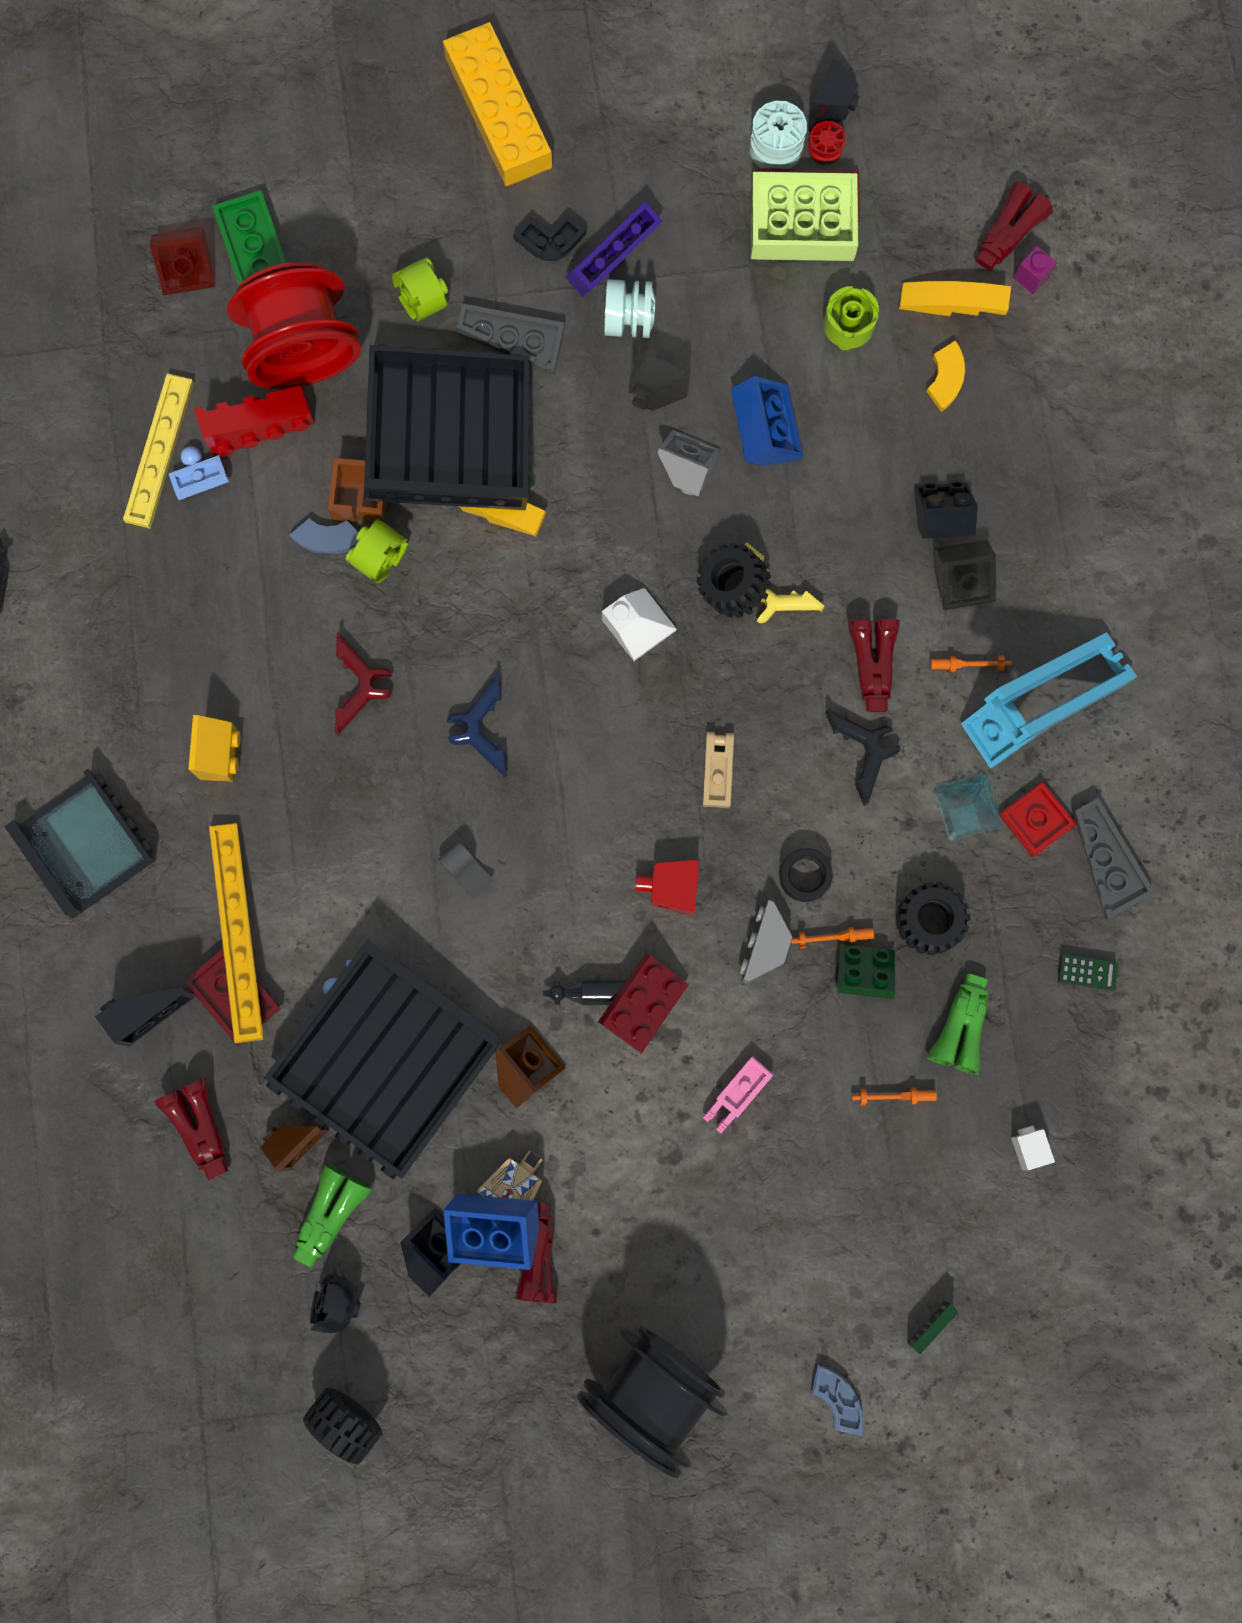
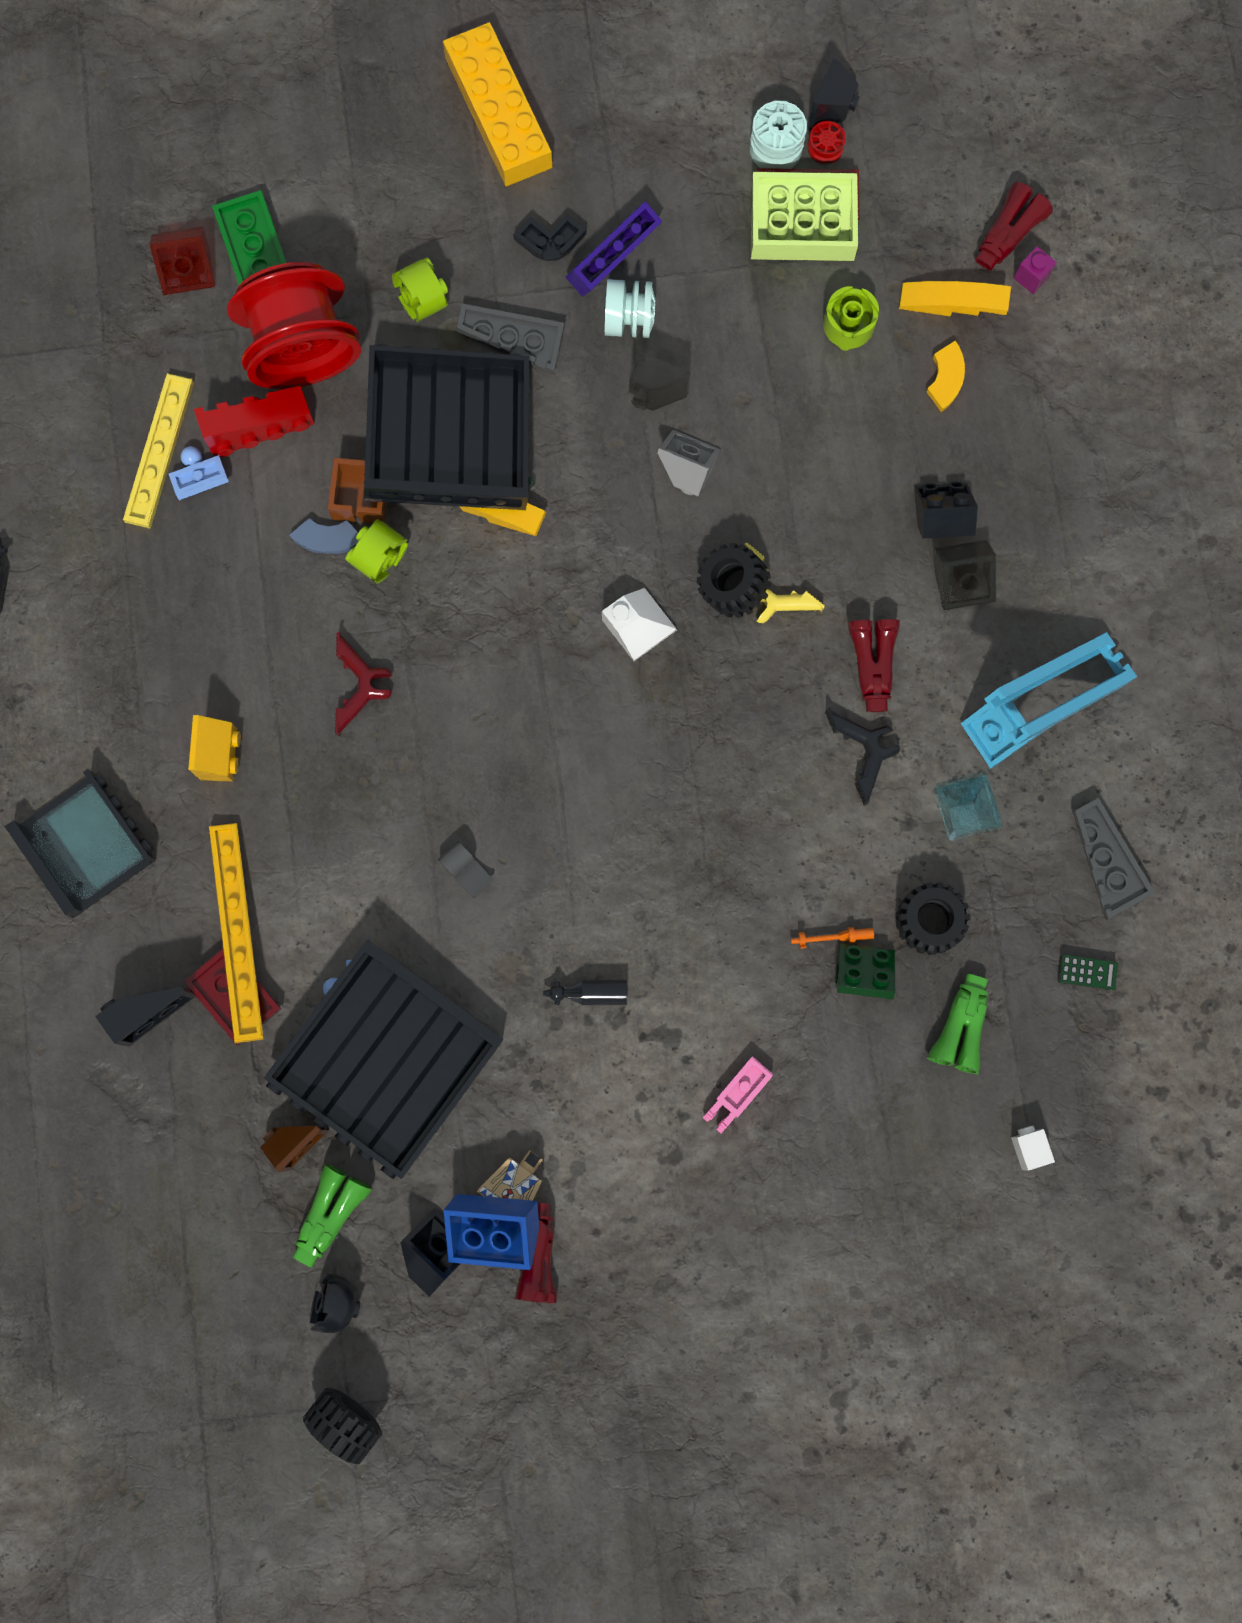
(202, 1143): dark red piece -> none
(473, 719): dark blue piece -> none
(525, 1066): reddish brown slope -> none
(643, 1003): dark red plate -> none
(653, 1400): black wheel -> none
(672, 886): red torso -> none
(718, 771): tan plate -> none
(766, 422): blue slope -> none
(767, 945): light grey slope -> none
(818, 858): black tyre -> none
(841, 1400): sand blue tile -> none
(913, 1095): orange piece -> none
(933, 1327): dark green tile -> none
(953, 663): orange piece -> none
(1037, 819): red tile -> none

